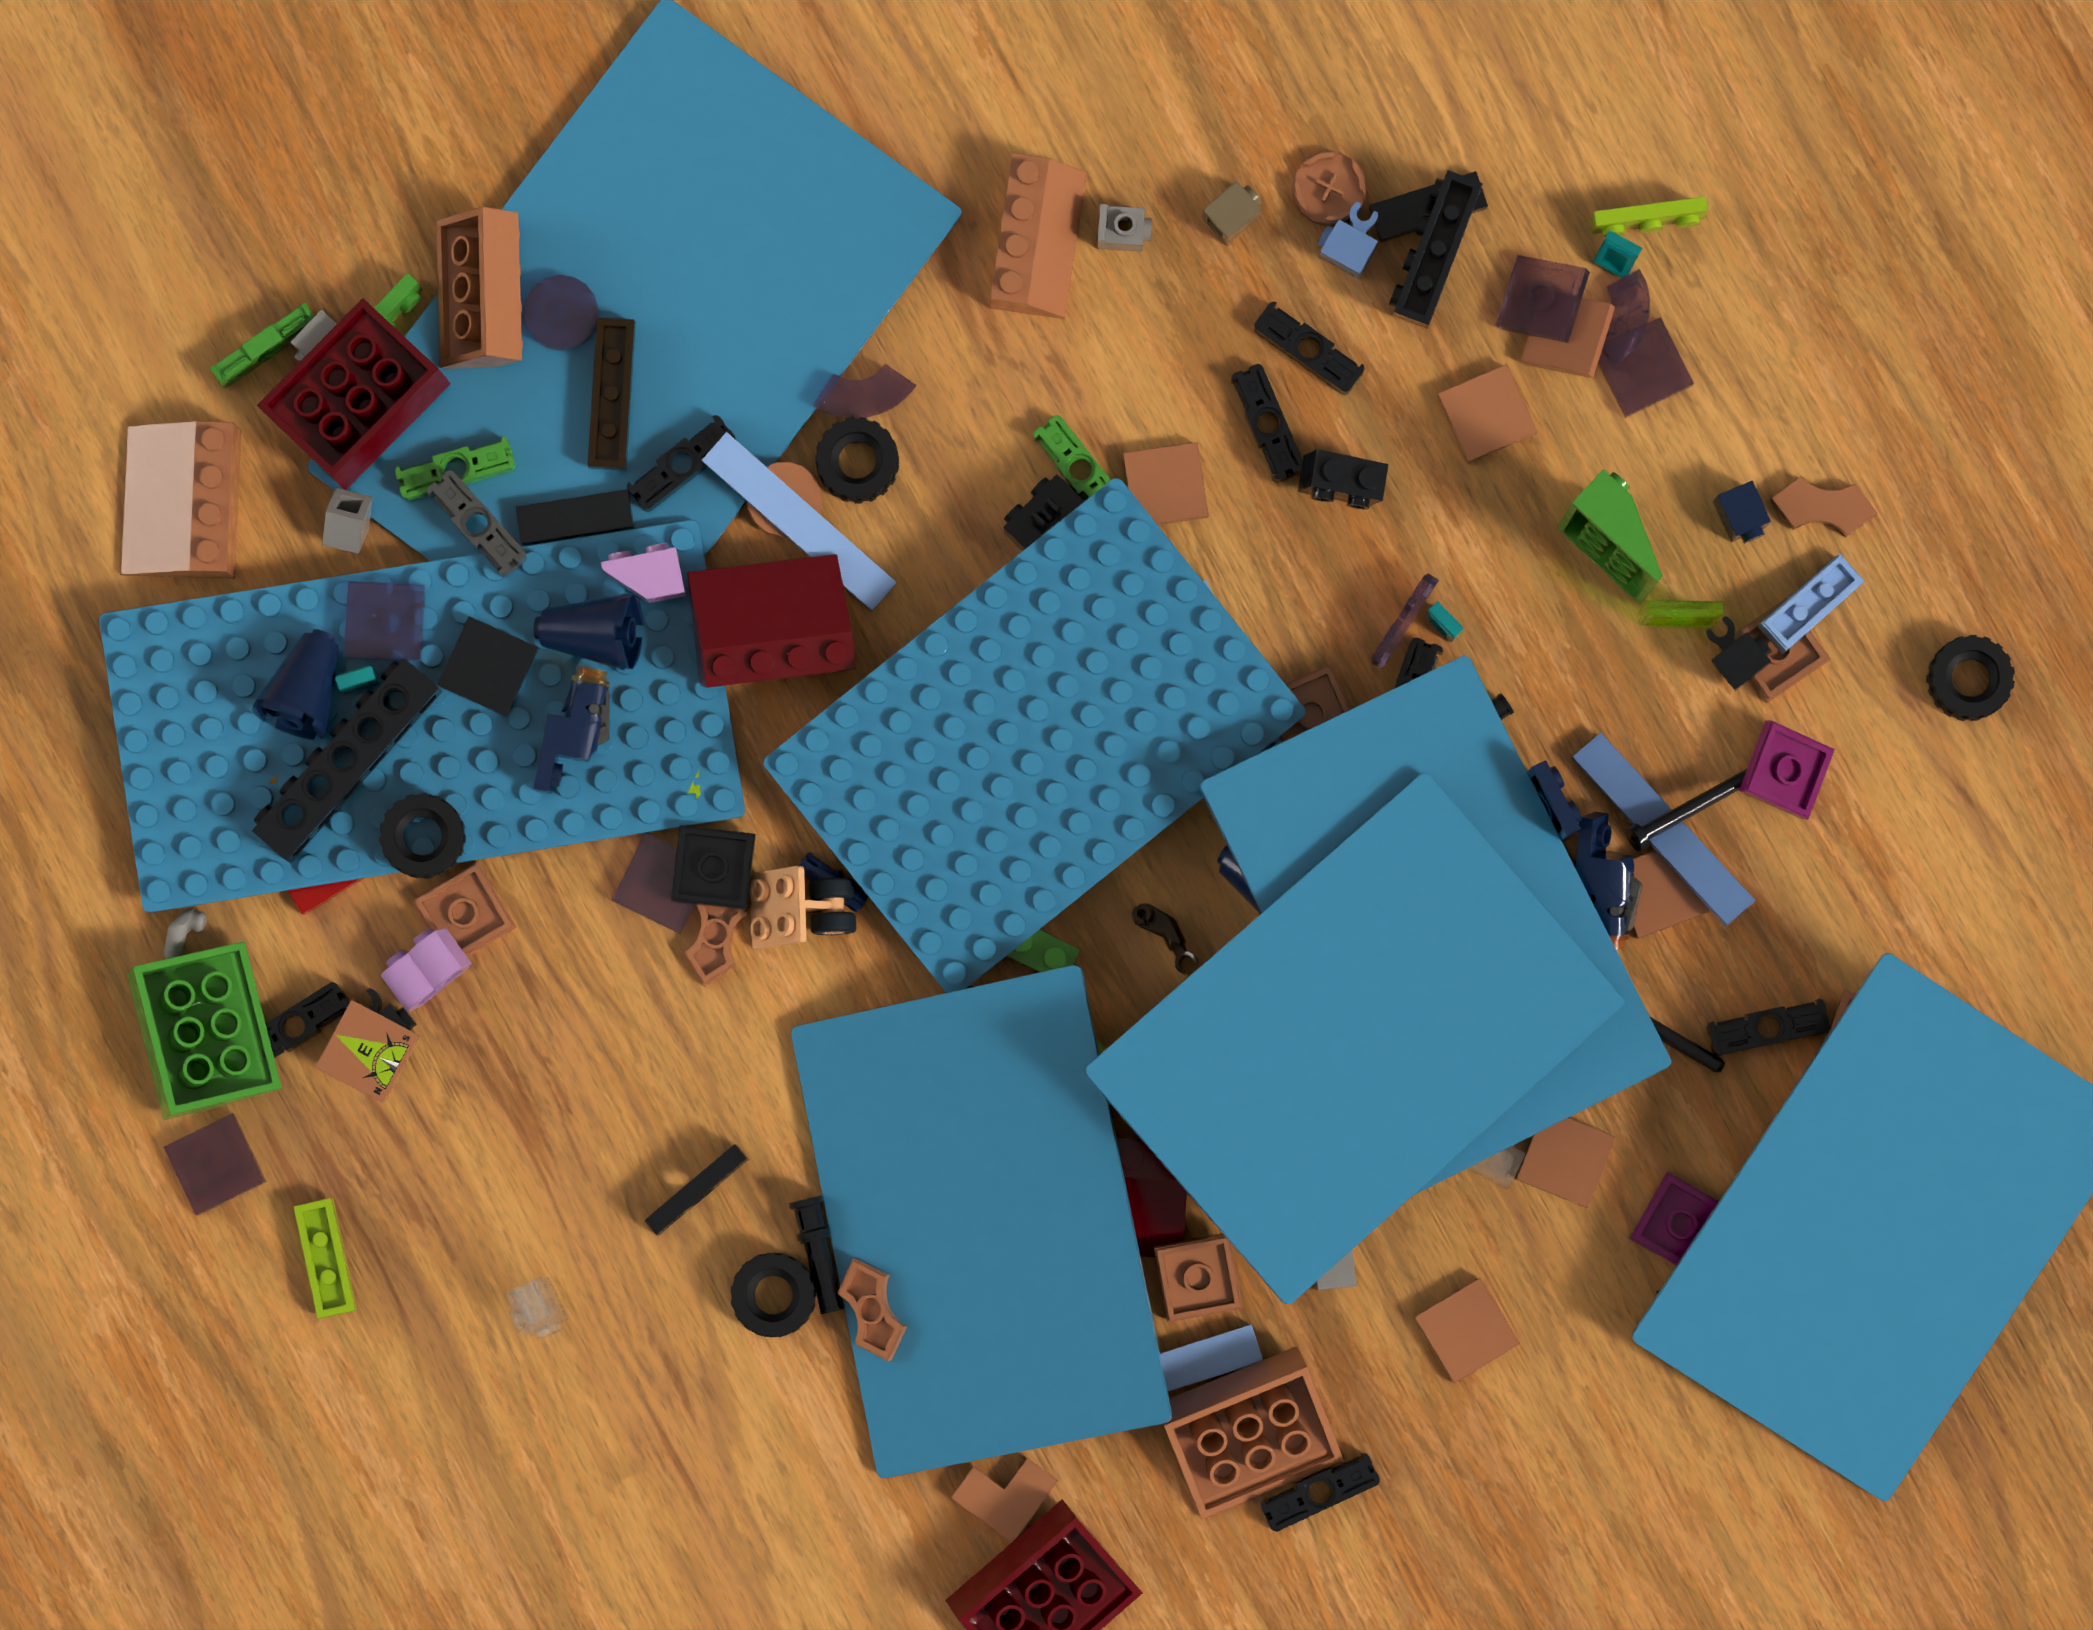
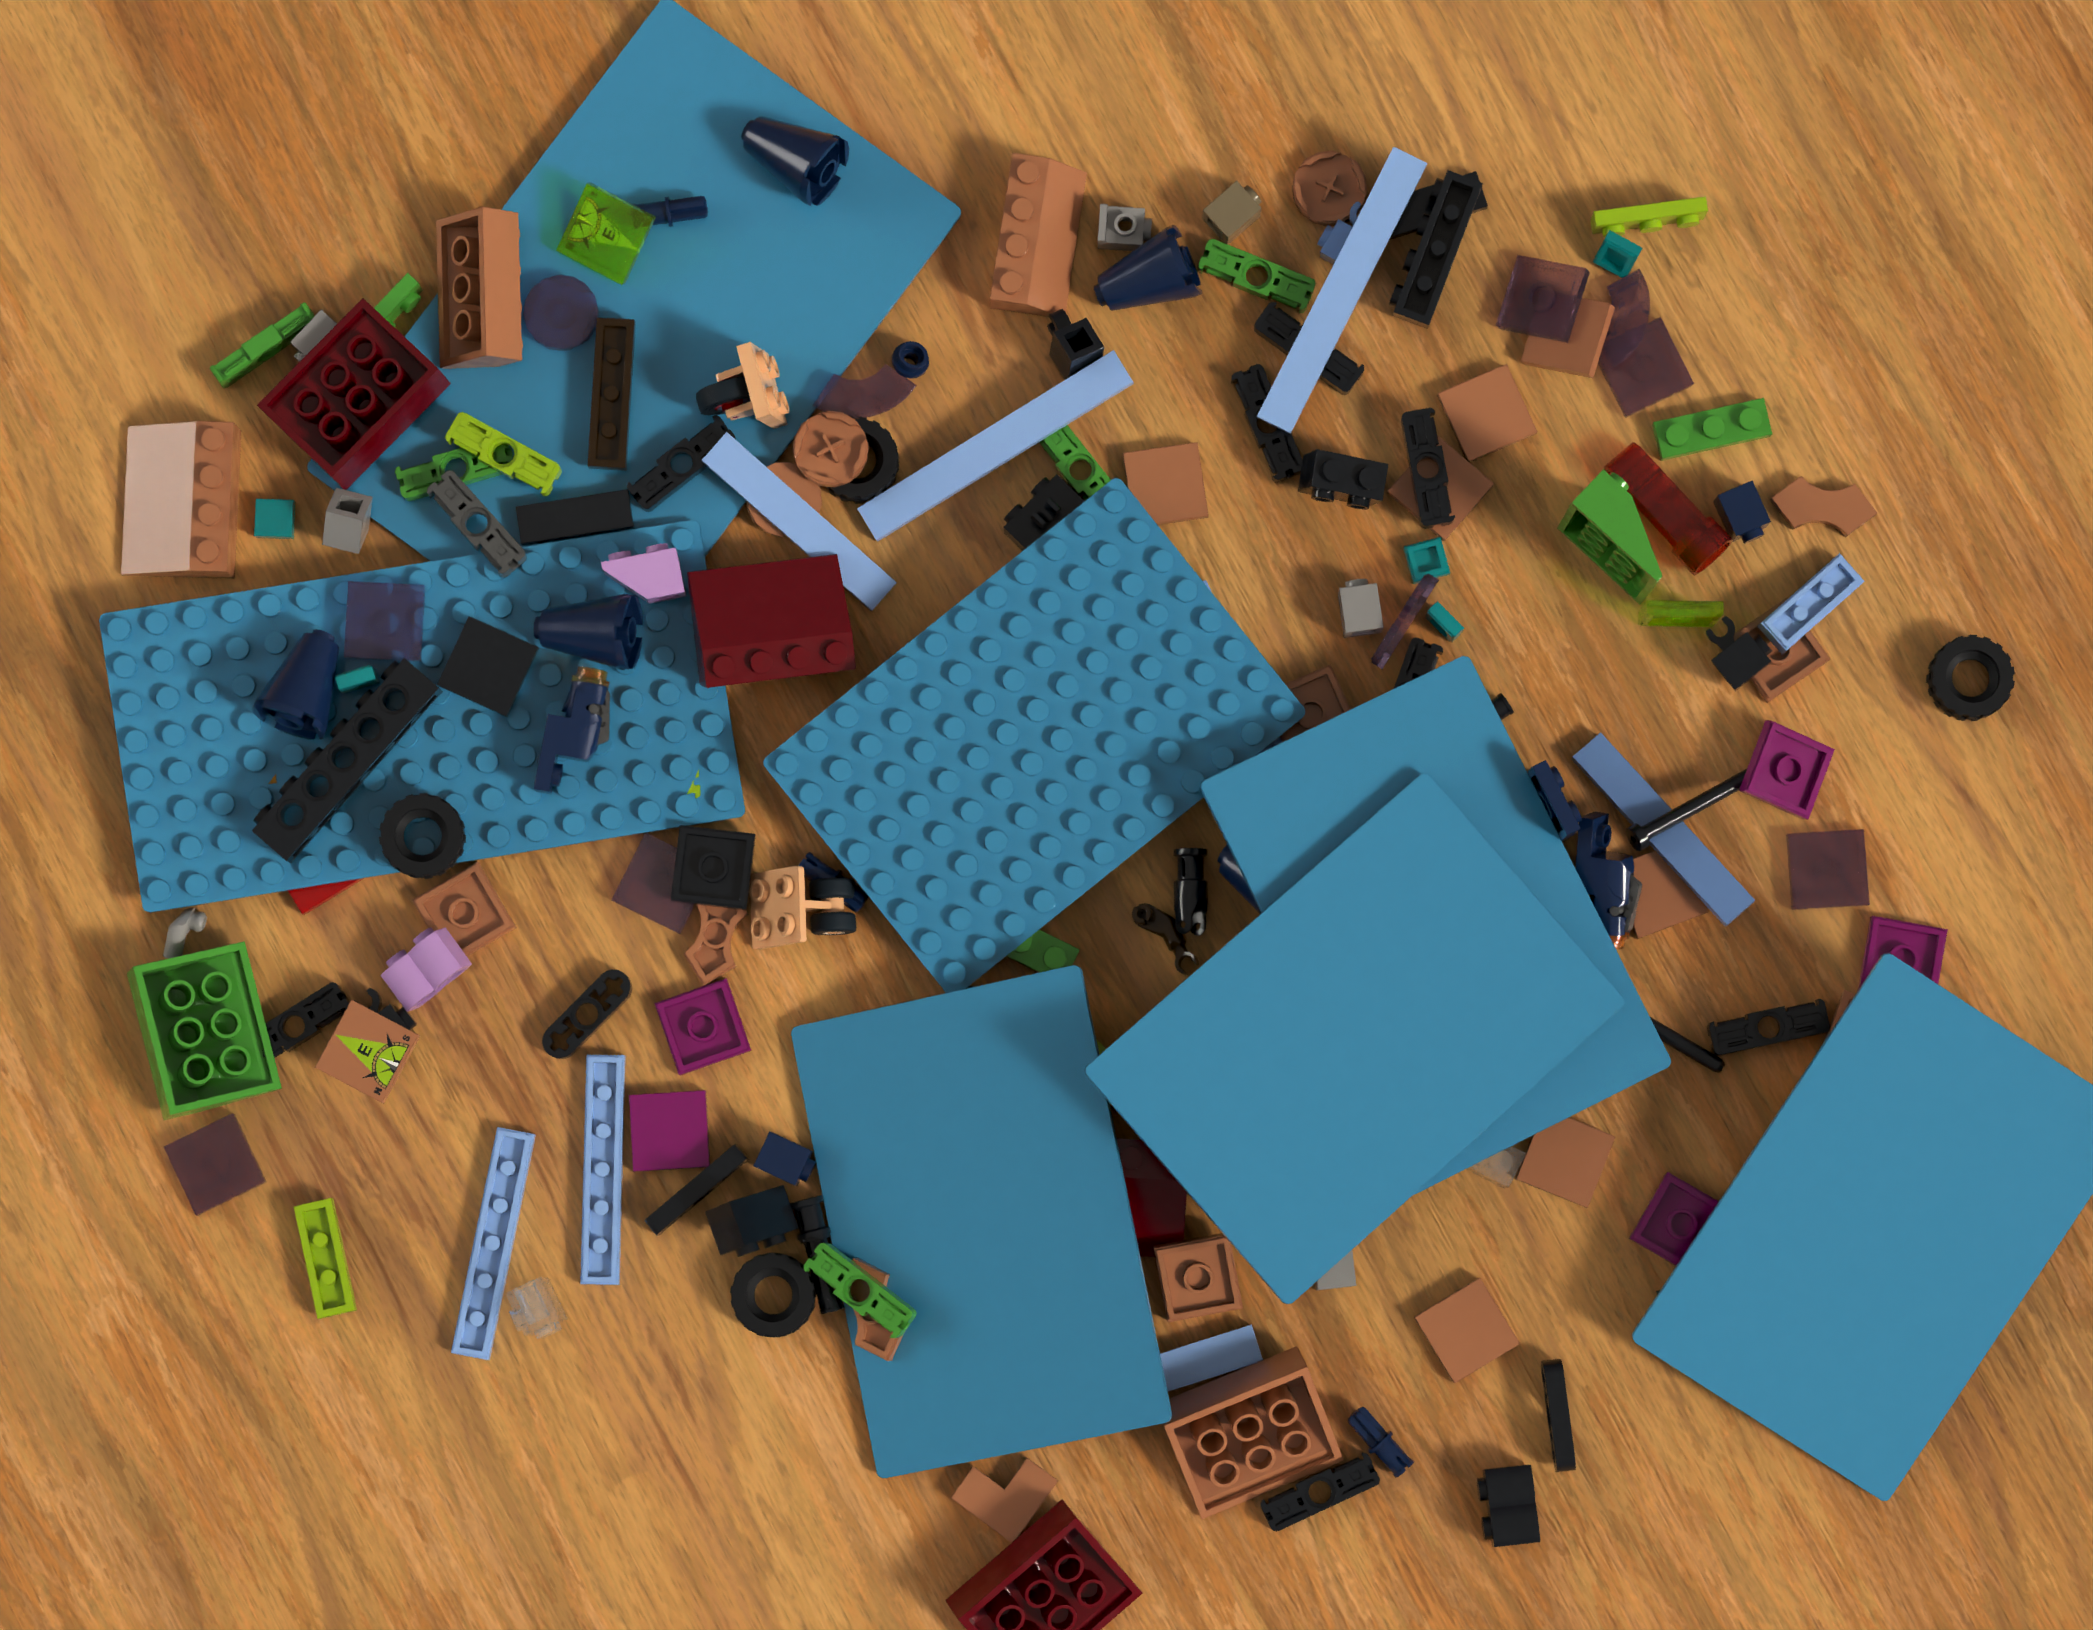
(274, 518): none -> teal tile
(483, 440): none -> lime piece
(493, 1243): none -> light blue tile
(573, 1040): none -> black beam
(603, 1169): none -> light blue tile
(606, 233): none -> clear neon green tile
(669, 1131): none -> magenta tile
(676, 210): none -> dark blue axle
(703, 1027): none -> magenta tile
(747, 390): none -> light nougat plate
(752, 1220): none -> black brick
(785, 1159): none -> dark blue brick
(797, 156): none -> dark blue cone
(830, 449): none -> nougat tile
(881, 1303): none -> bright green piece
(912, 351): none -> dark blue plate
(995, 445): none -> light blue tile
(1073, 344): none -> black brick
(1150, 274): none -> dark blue cone
(1190, 891): none -> black piece
(1232, 265): none -> bright green piece
(1342, 290): none -> light blue tile
(1360, 608): none -> light grey brick
(1379, 1441): none -> dark blue axle
(1426, 558): none -> teal tile
(1429, 493): none -> black piece
(1464, 487): none -> nougat tile
(1510, 1506): none -> black brick
(1558, 1415): none -> black beam
(1694, 538): none -> clear red beam
(1712, 429): none -> bright green plate
(1827, 869): none -> tile
(1910, 942): none -> magenta tile

